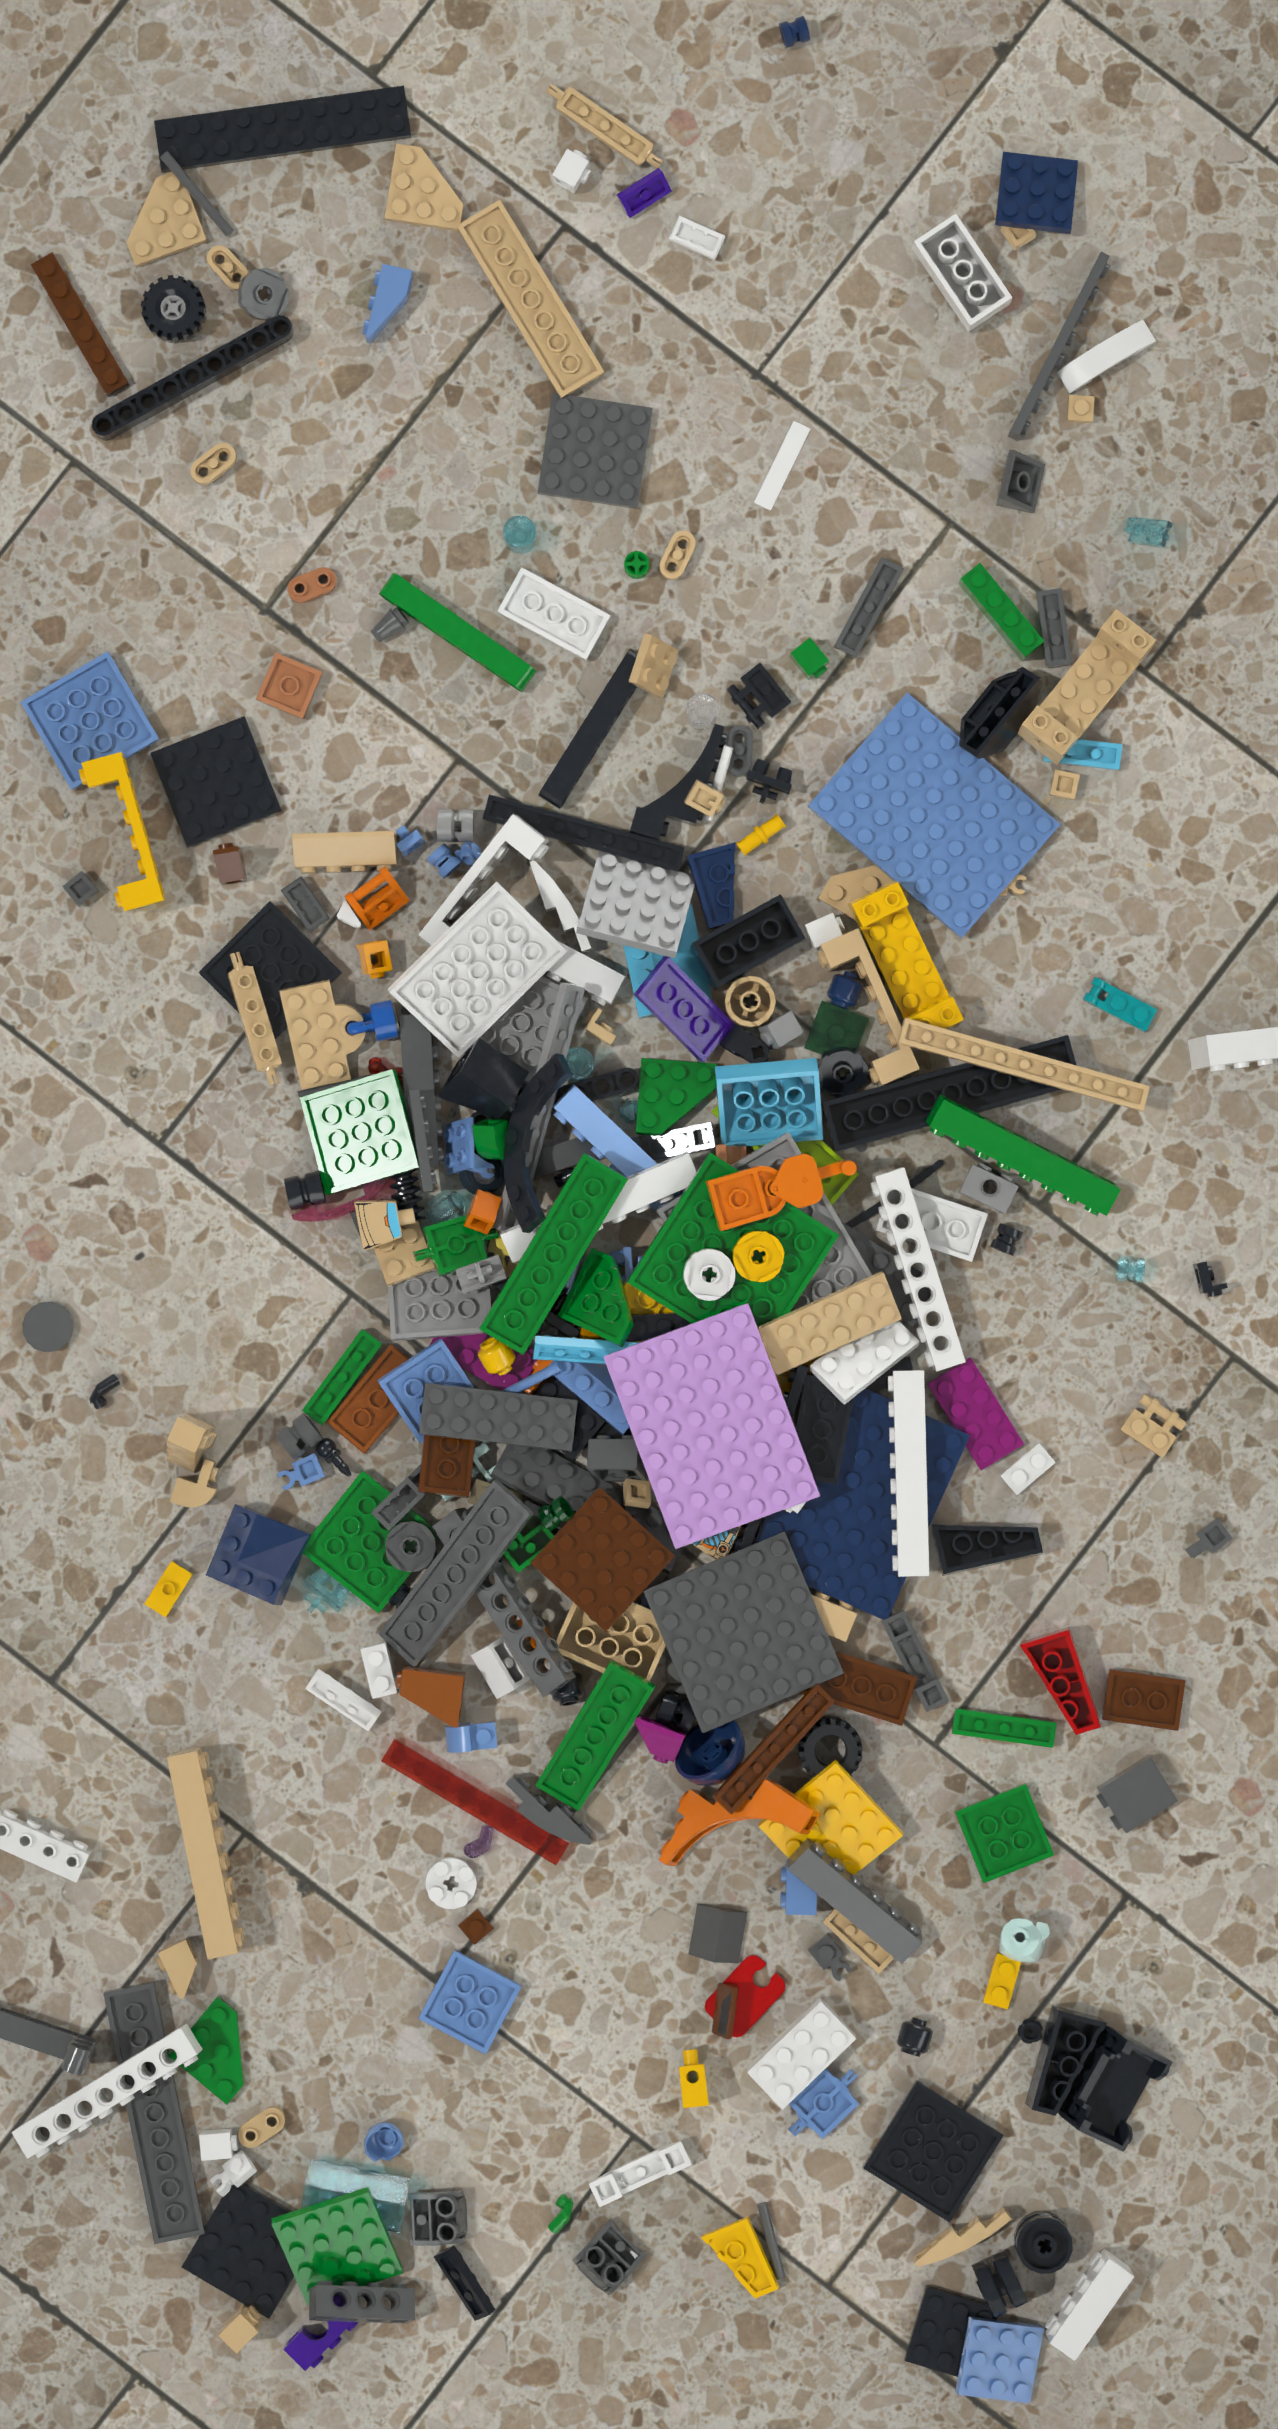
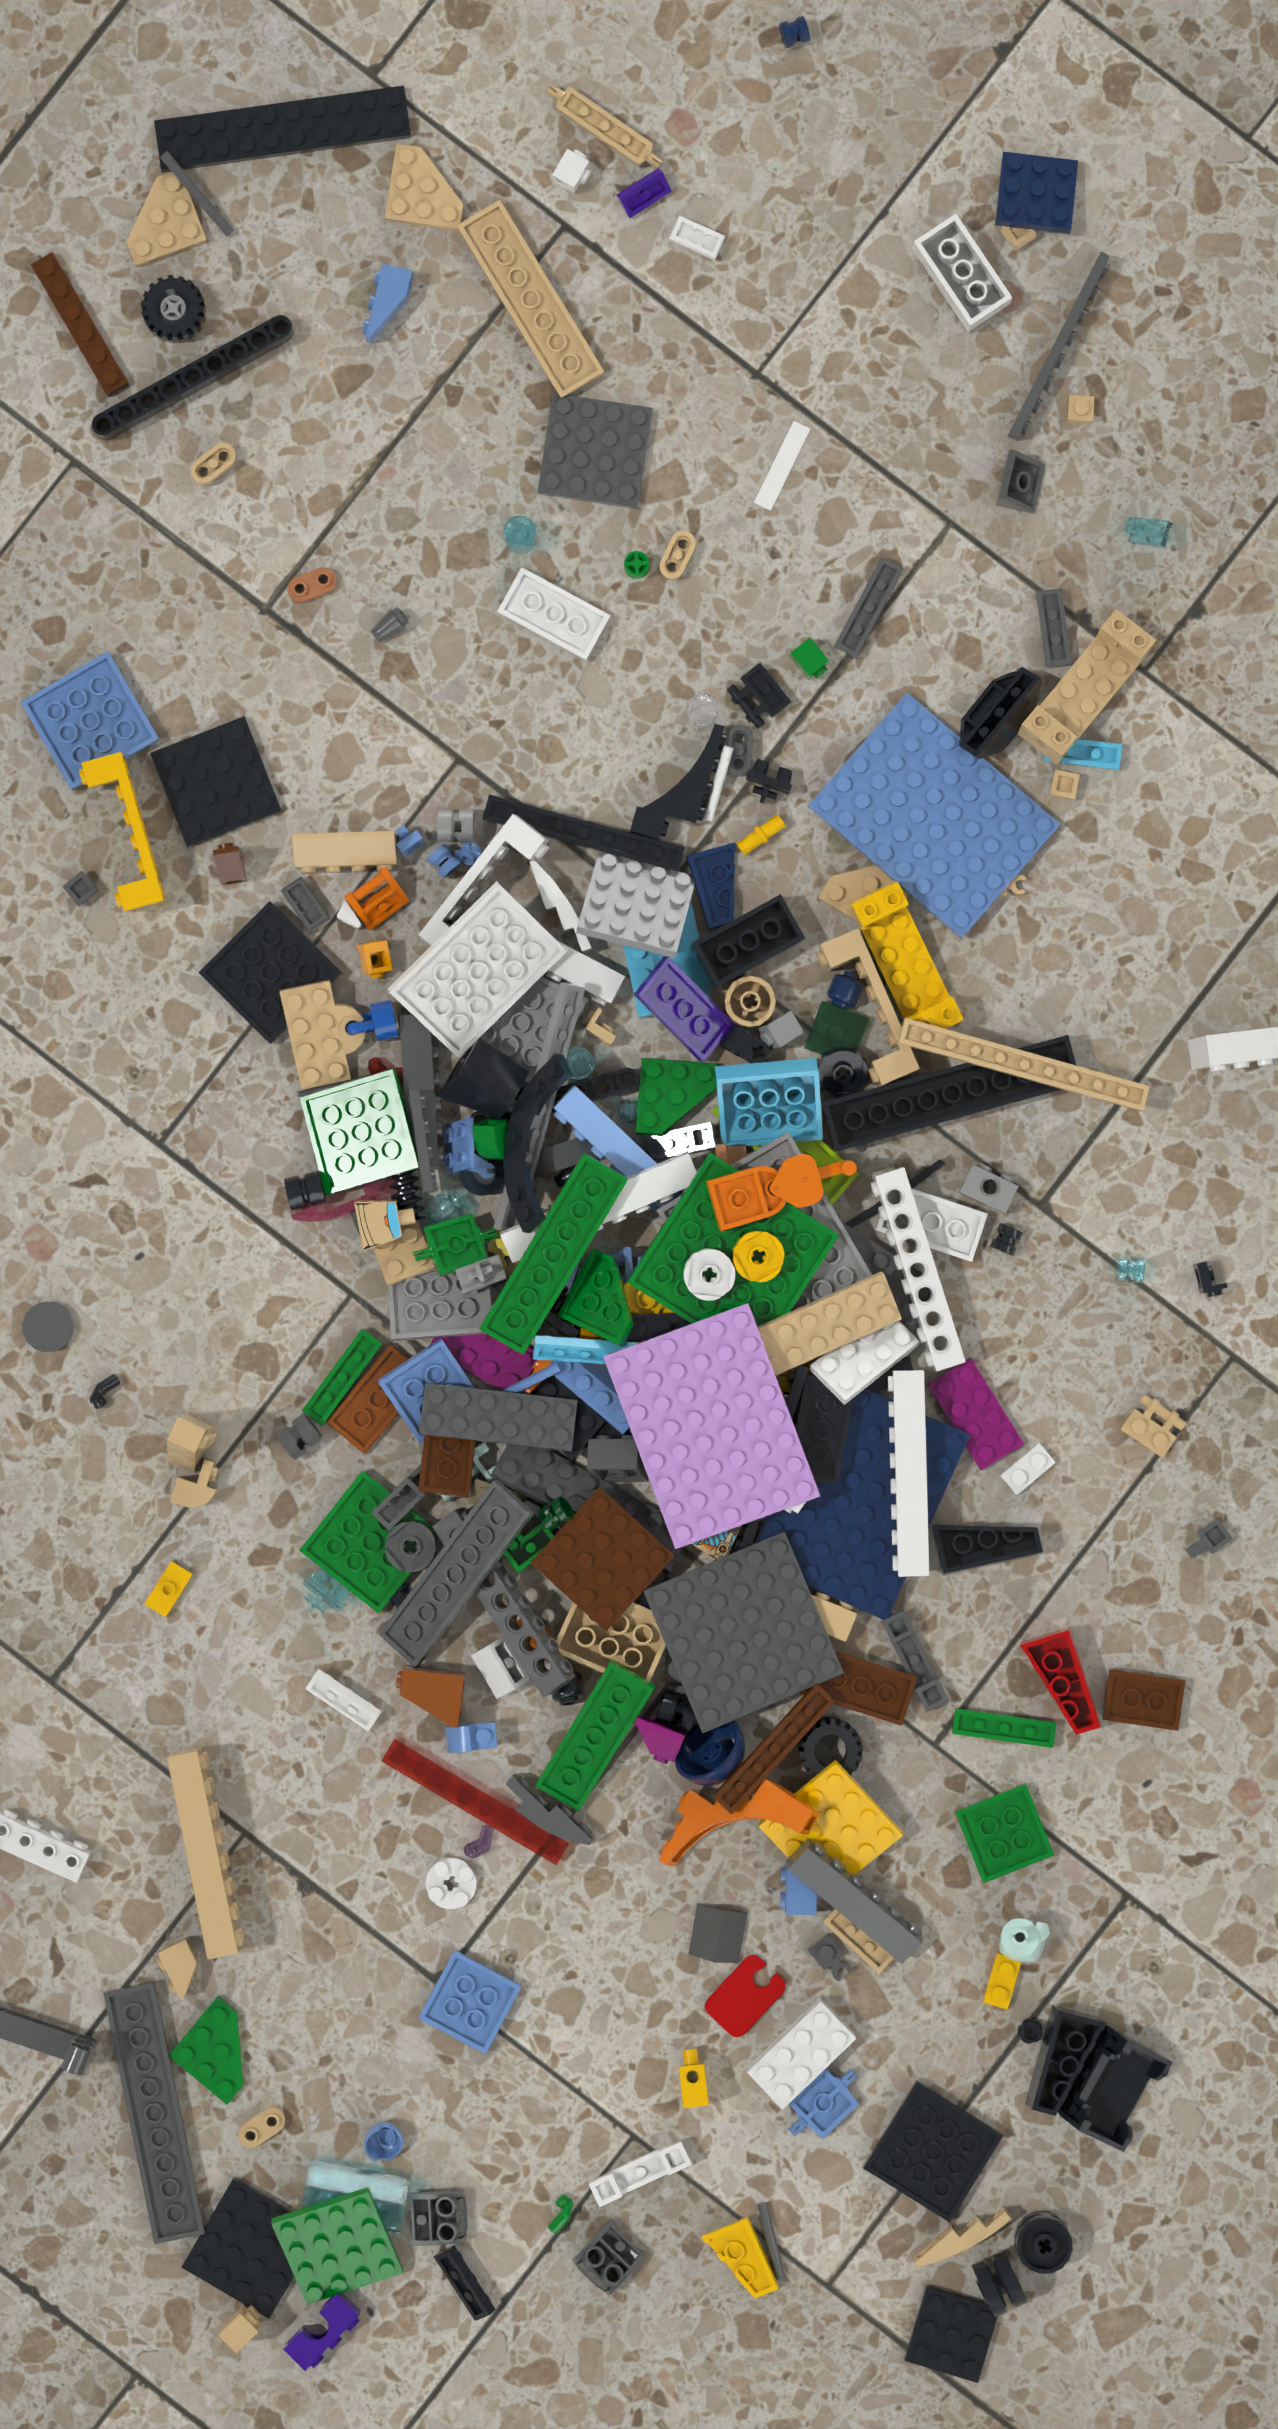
(29, 2134): white brick -> none
(217, 2144): white brick -> none
(228, 269): tan plate -> none
(236, 2172): white plate -> none
(254, 1018): tan plate -> none
(258, 1555): dark blue slope -> none
(276, 289): dark grey plate -> none
(289, 686): nougat plate -> none
(305, 1470): medium blue plate -> none
(323, 2308): dark grey brick -> none
(327, 1449): black bar -> none
(379, 1669): white brick -> none
(457, 632): green beam -> none
(475, 1926): reddish brown plate -> none
(482, 1211): orange brick -> none
(496, 1356): yellow head -> none
(590, 734): black beam -> none
(637, 1493): tan plate -> none
(653, 665): tan plate -> none
(705, 798): tan bracket -> none
(725, 2010): reddish brown slope -> none
(824, 930): white brick -> none
(914, 2037): black head -> none
(999, 2360): medium blue plate -> none
(1001, 611): green brick -> none
(1022, 1155): green brick -> none
(1088, 2304): white brick -> none
(1105, 356): white slope -> none
(1120, 1005): teal plate -> none
(1136, 1794): dark grey brick -> none

